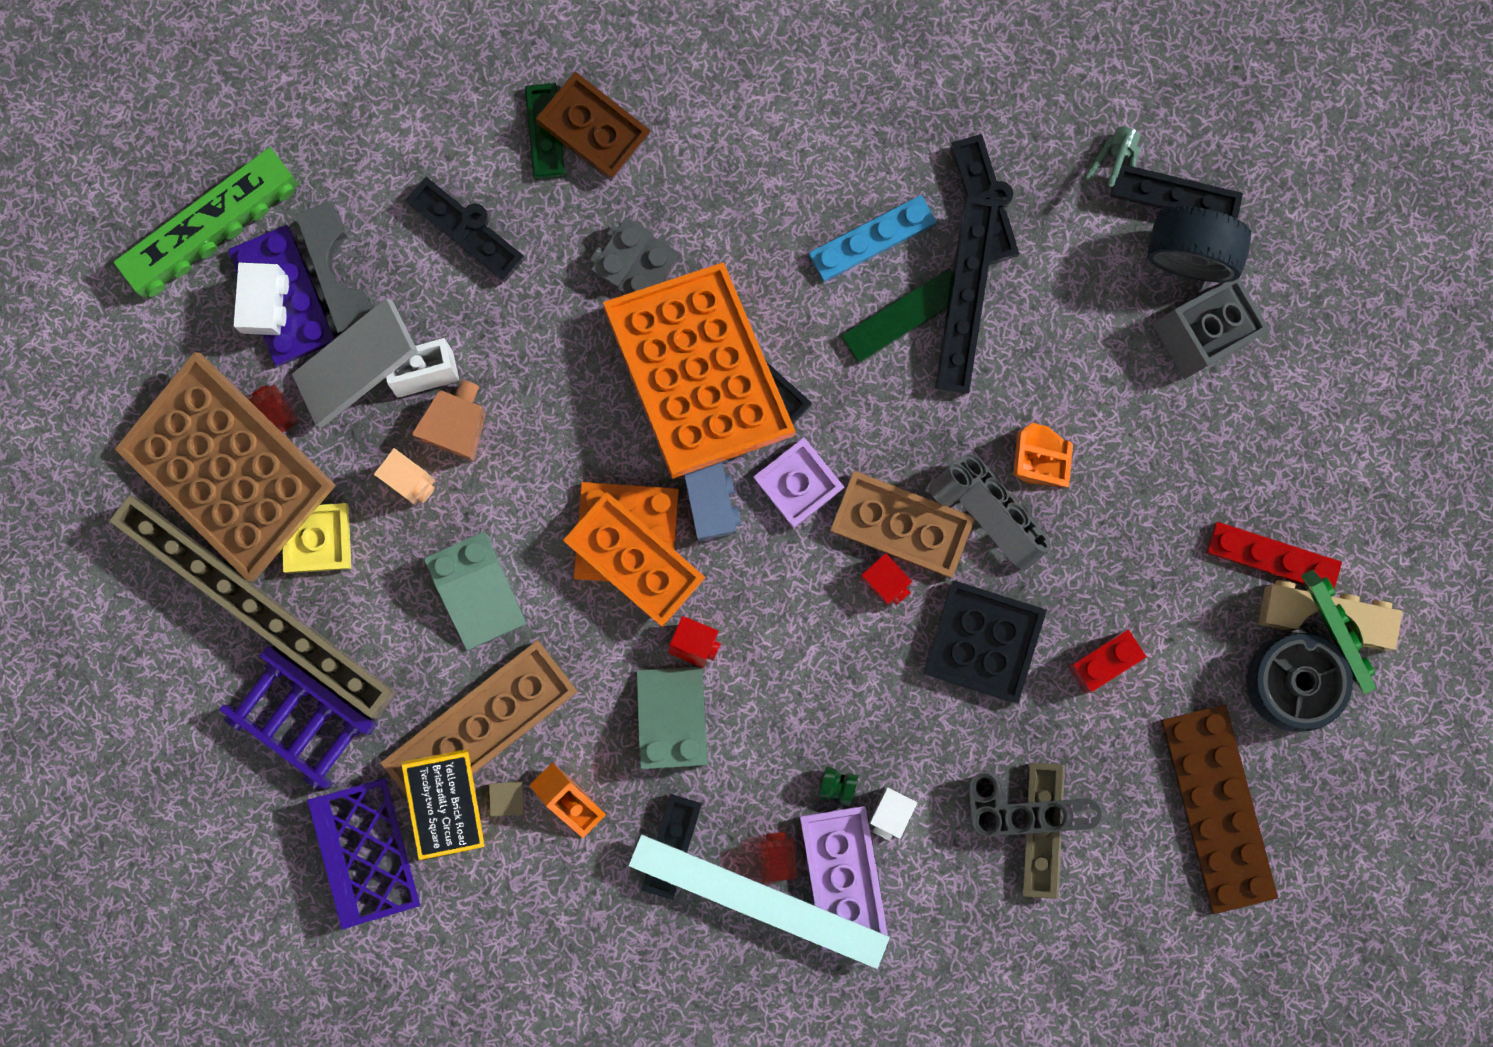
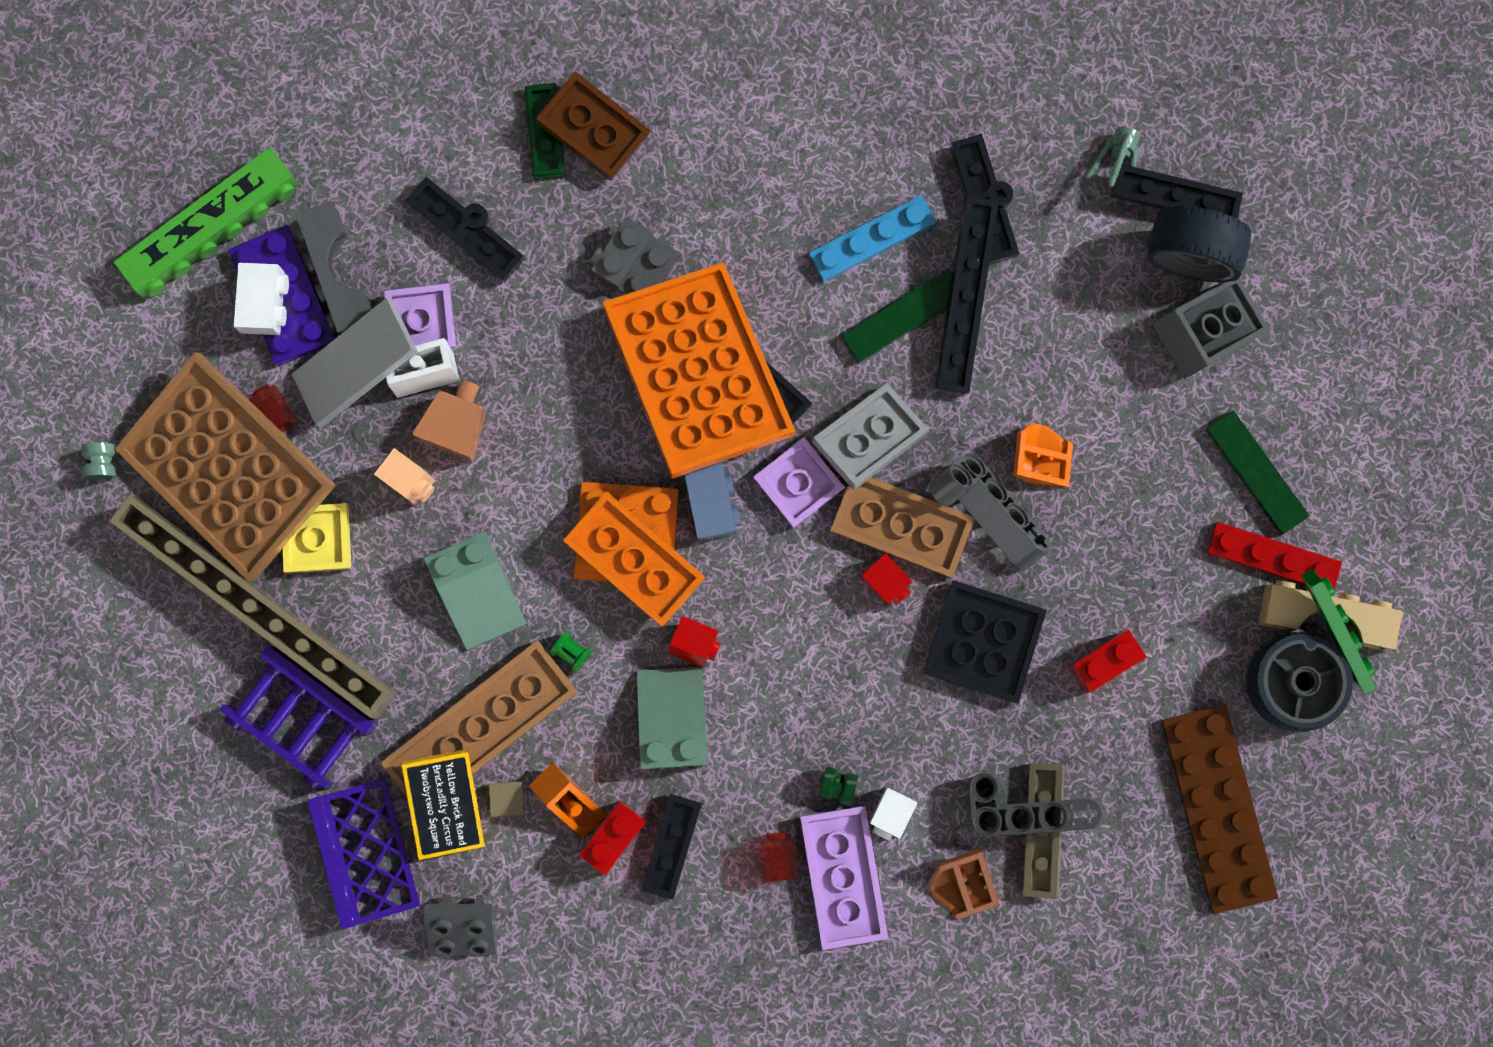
(98, 461): none -> sand green wheel
(426, 312): none -> lavender plate
(460, 928): none -> dark grey plate
(570, 652): none -> green bush
(613, 838): none -> red brick
(759, 901): light aqua tile -> none
(870, 436): none -> light grey plate
(964, 885): none -> dark orange slope
(1257, 473): none -> dark green tile

